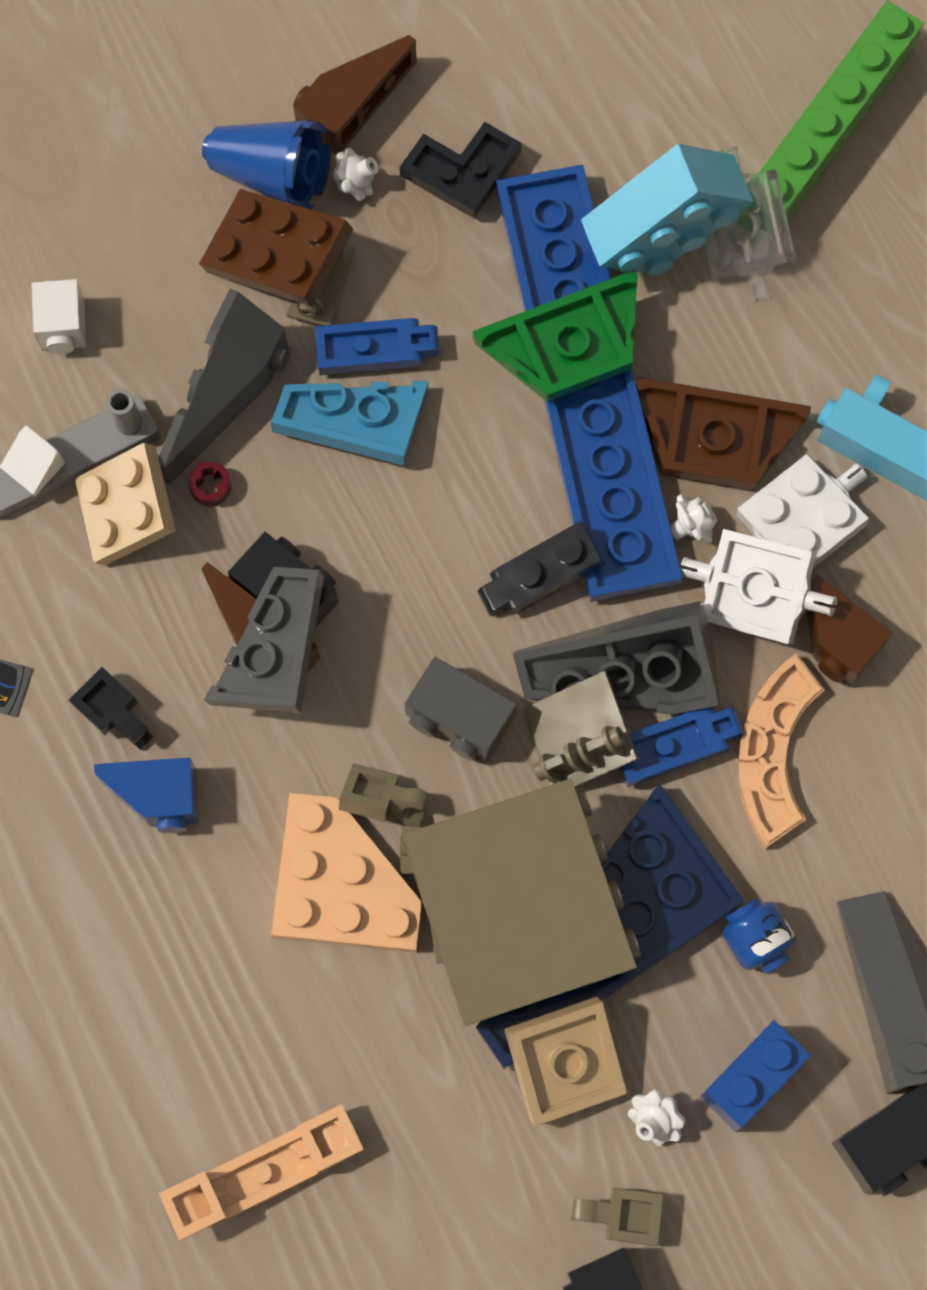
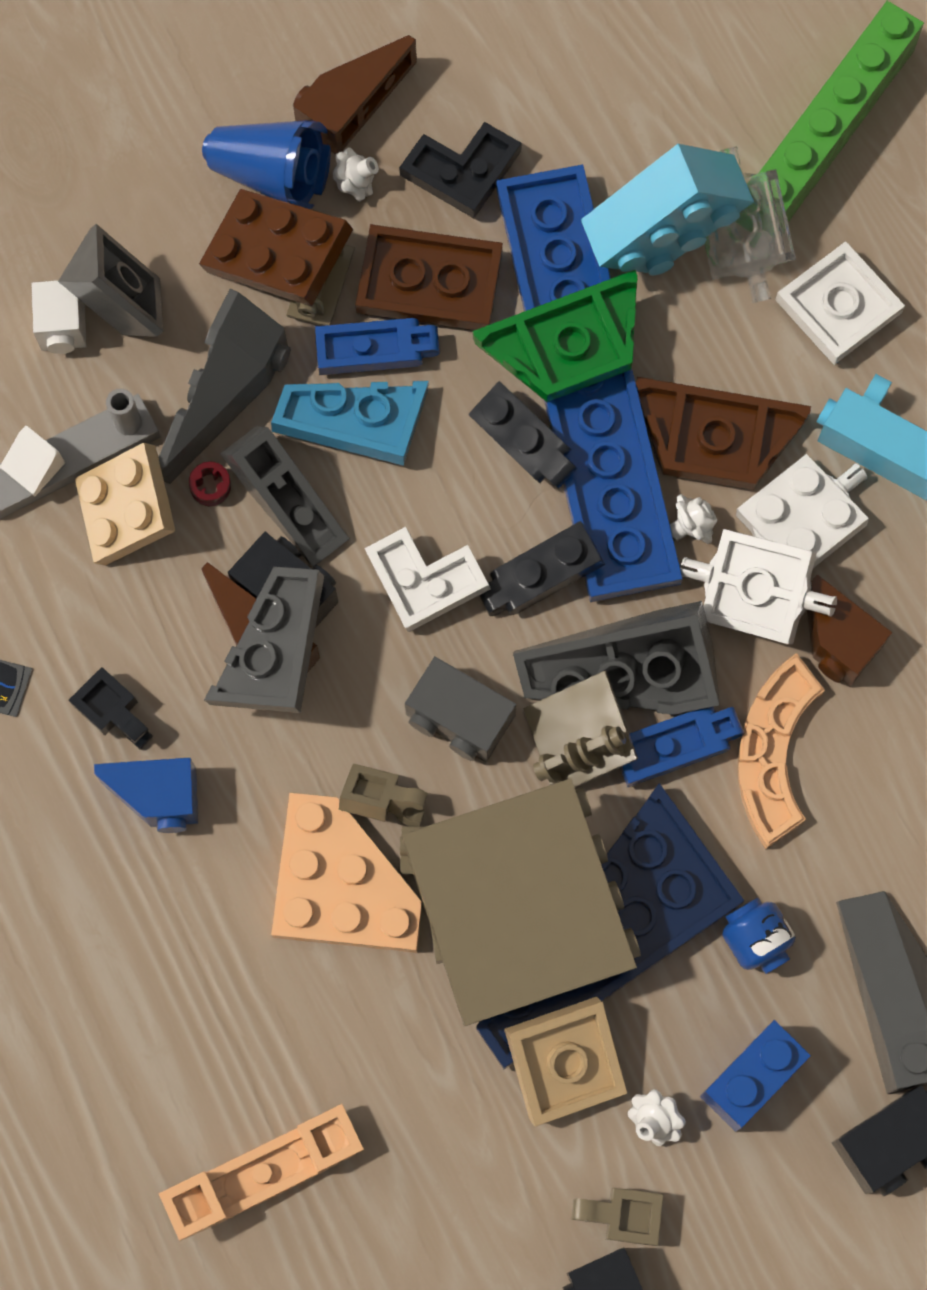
(115, 285): none -> dark grey slope
(284, 494): none -> dark grey slope
(422, 590): none -> white plate
(429, 277): none -> reddish brown plate
(523, 436): none -> black hinge
(839, 302): none -> white plate

